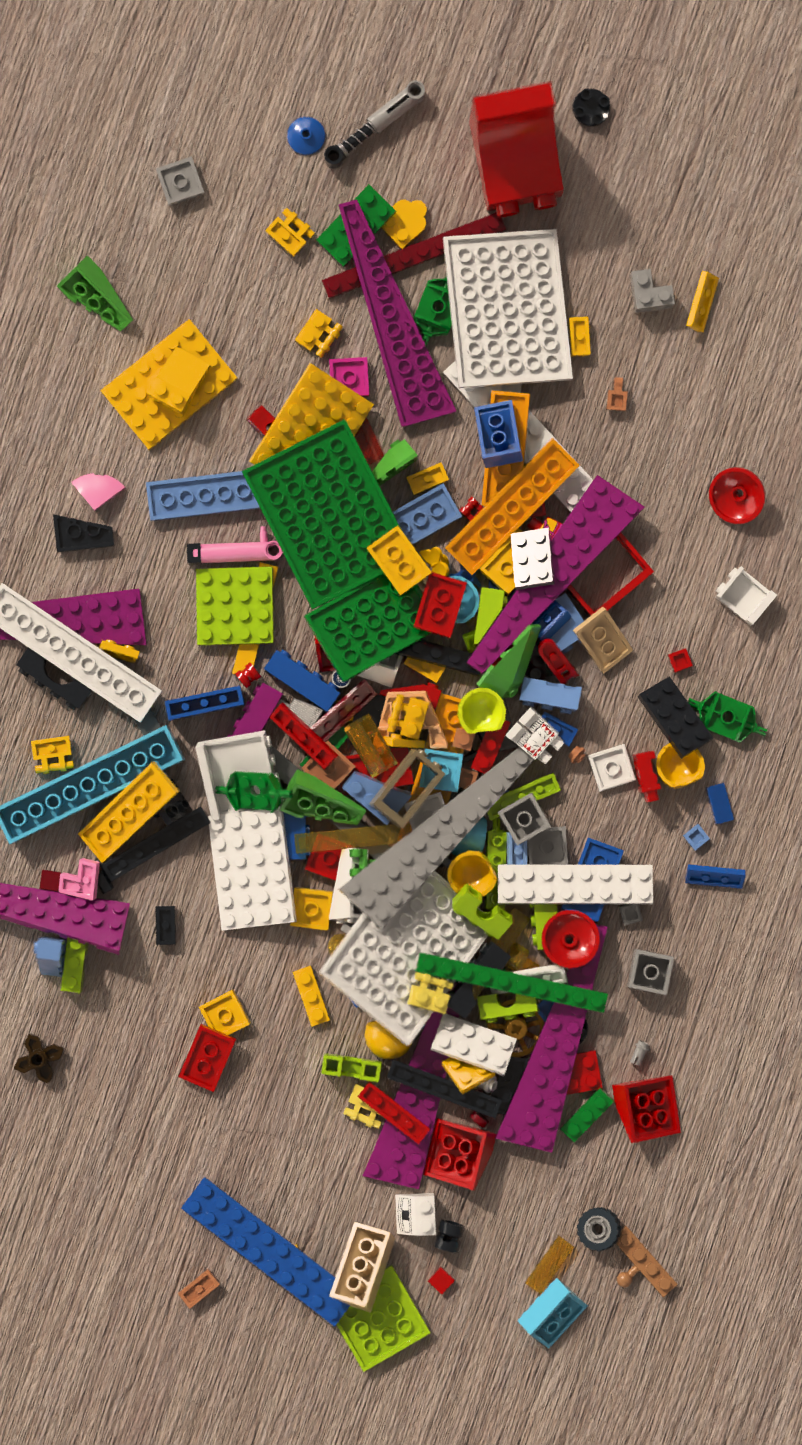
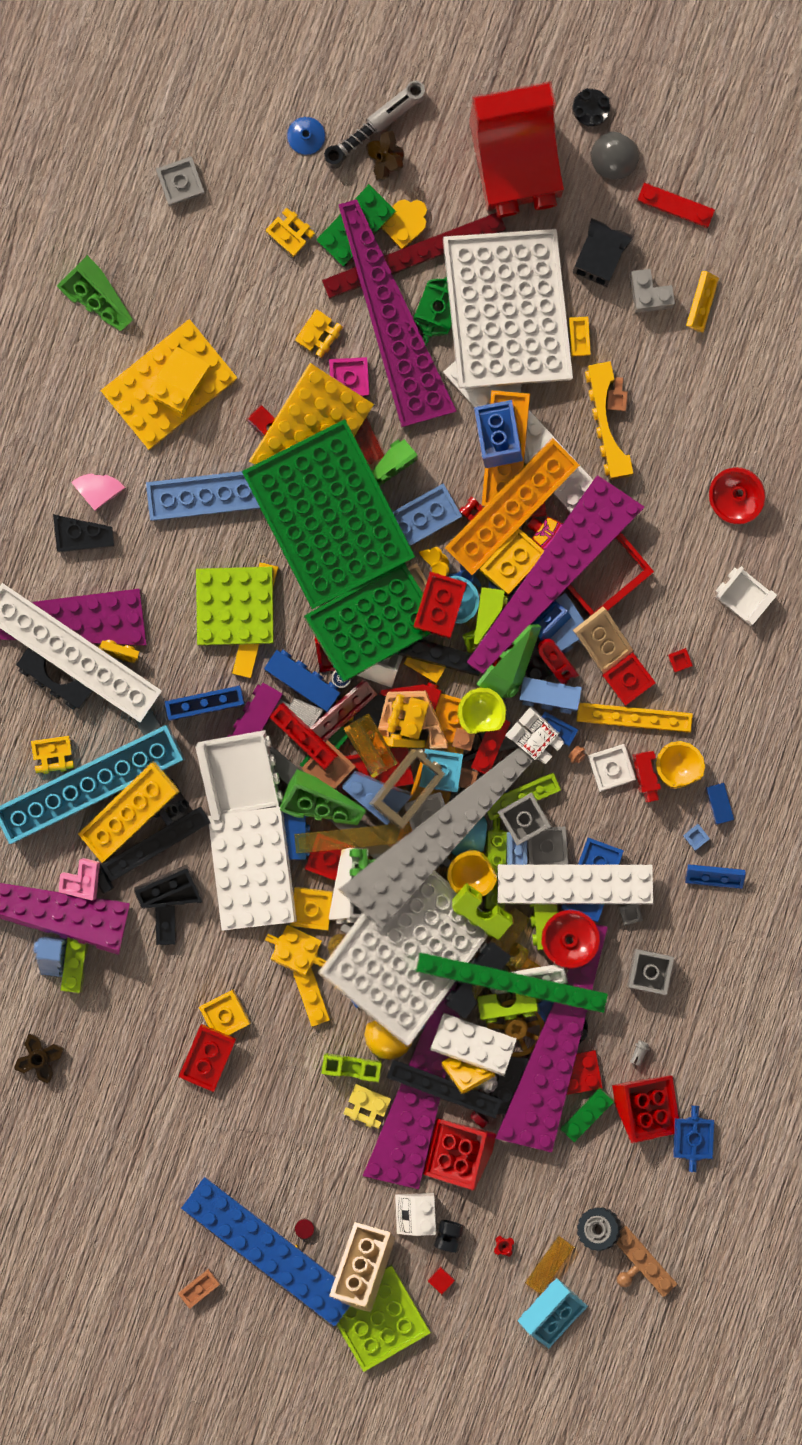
(50, 880): dark red tile -> none
(169, 889): none -> black wedge
(233, 552): bright pink piece -> none
(242, 794): green plate -> none
(248, 675): red wheel -> none
(296, 950): none -> yellow plate
(304, 1228): none -> dark red tile
(387, 155): none -> dark brown plant
(393, 1112): red plate -> none
(399, 560): yellow plate -> none
(427, 478): yellow plate -> none
(430, 999): light yellow plate -> none
(504, 1251): none -> red plate
(532, 558): plate -> none
(601, 252): none -> black piece
(614, 155): none -> dark grey cylinder
(617, 463): none -> yellow arch
(628, 679): none -> red plate
(634, 717): none -> yellow tile
(675, 205): none -> red plate
(675, 717): black plate -> none
(693, 1138): none -> blue plate
(743, 722): green plate -> none

